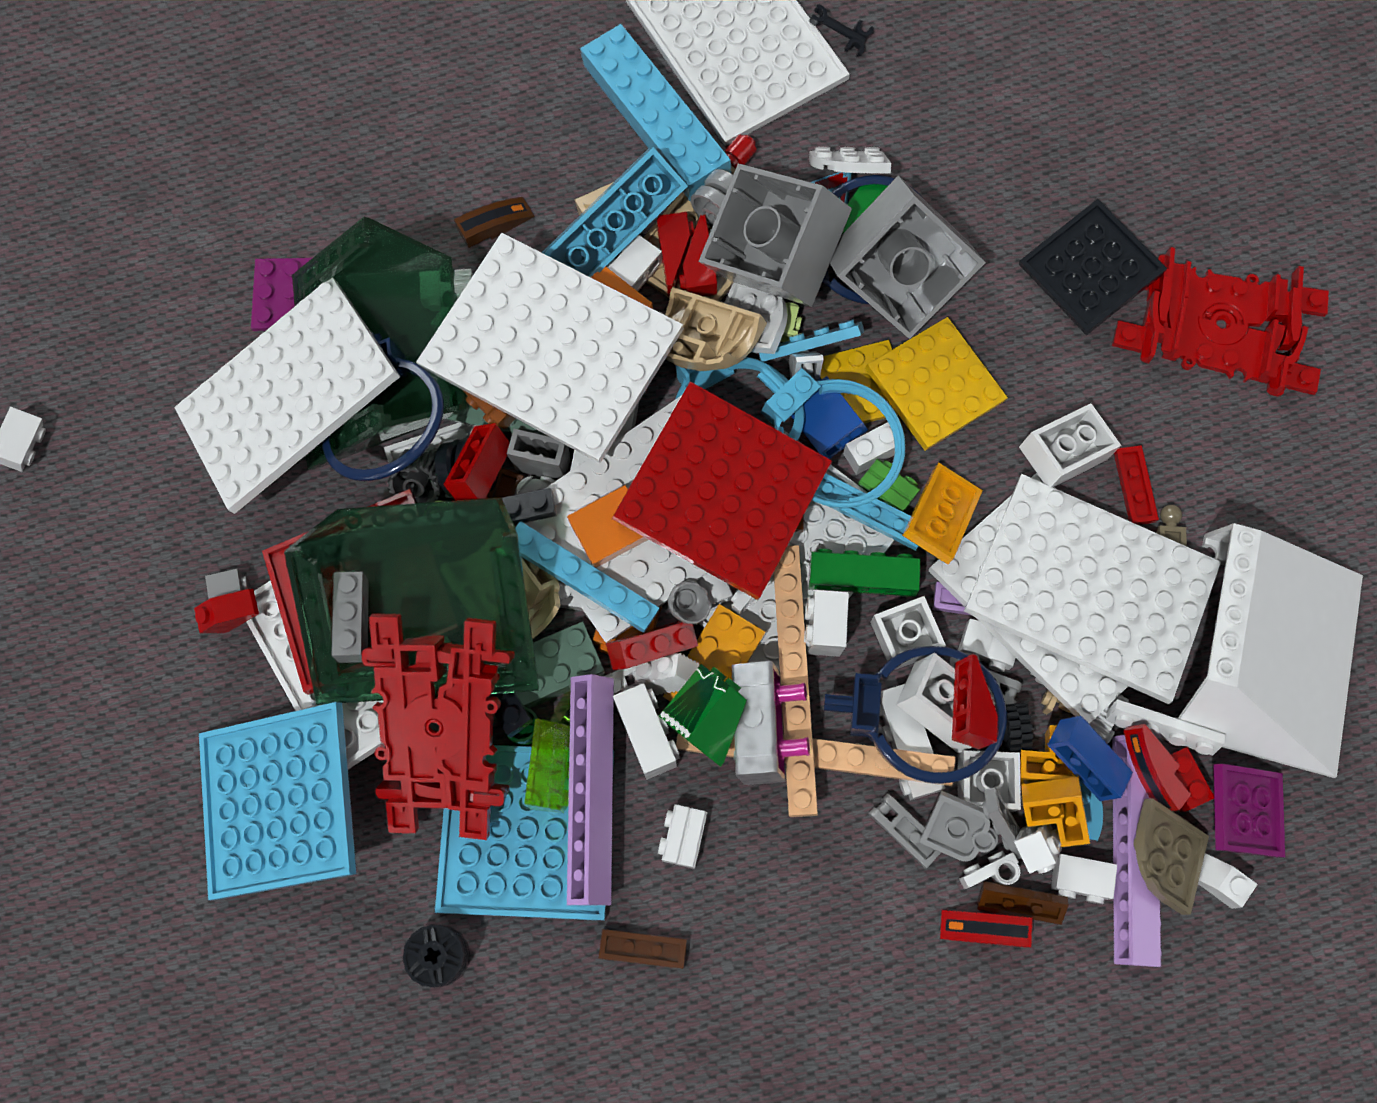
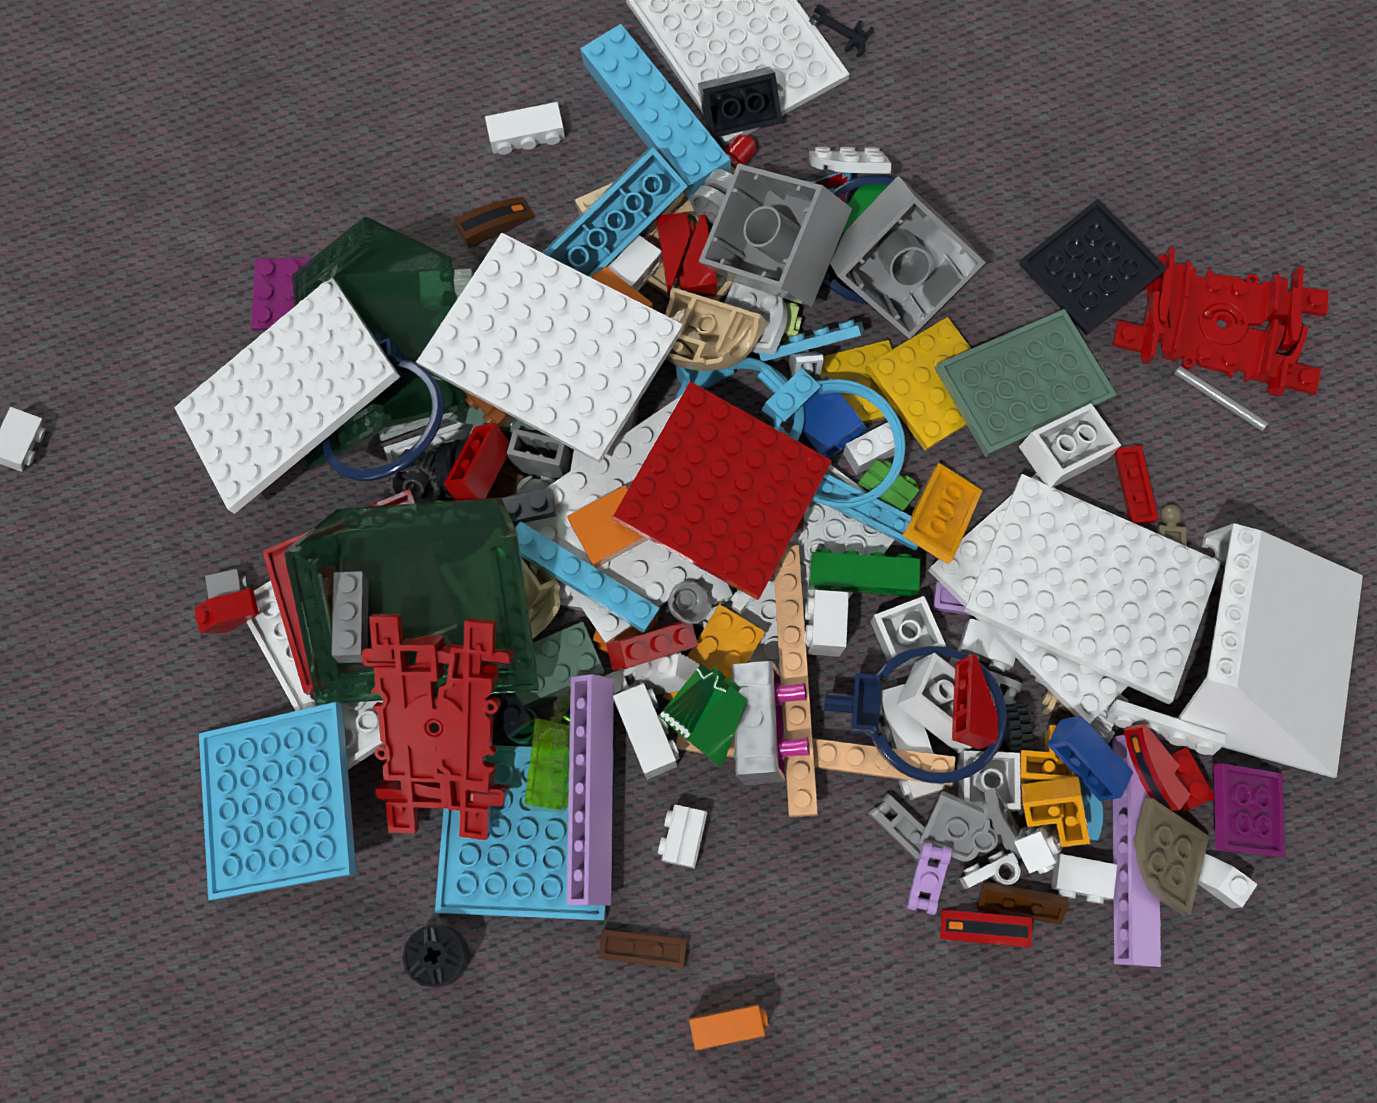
(525, 128): none -> white brick
(728, 1026): none -> orange brick
(740, 102): none -> black slope
(929, 877): none -> lavender plate
(1024, 381): none -> sand green plate
(1221, 398): none -> light grey bar

